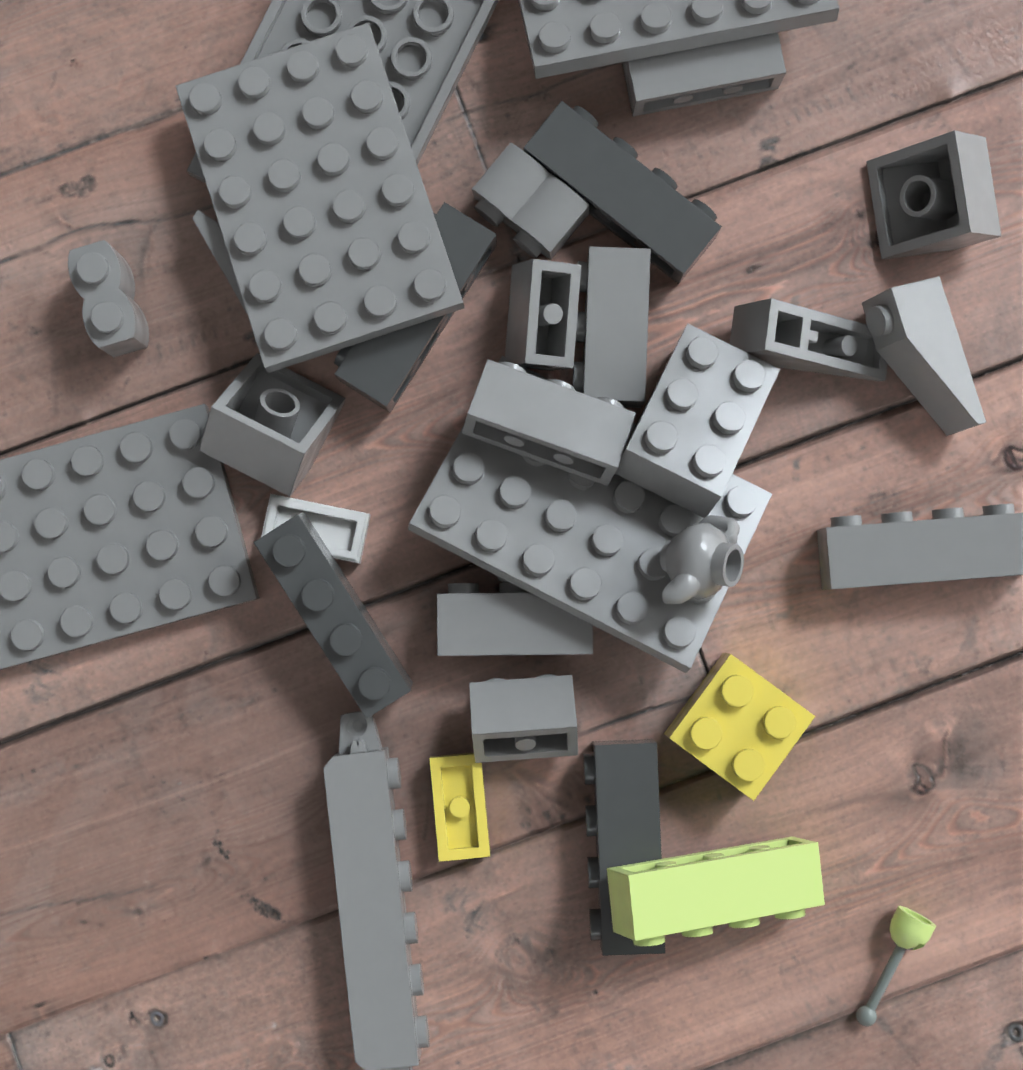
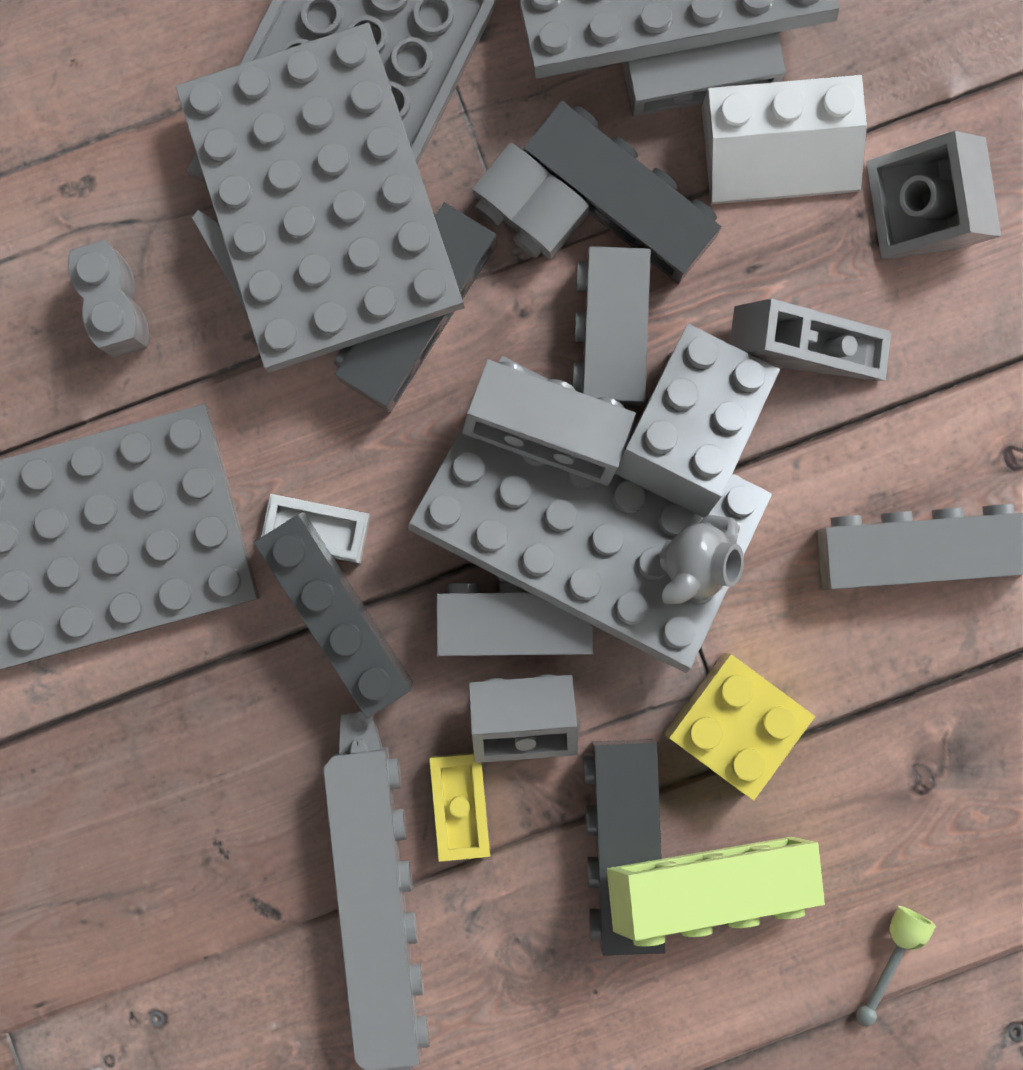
(271, 425): light grey slope -> none
(543, 314): light grey brick -> none
(784, 139): none -> white slope
(923, 348): light grey slope -> none

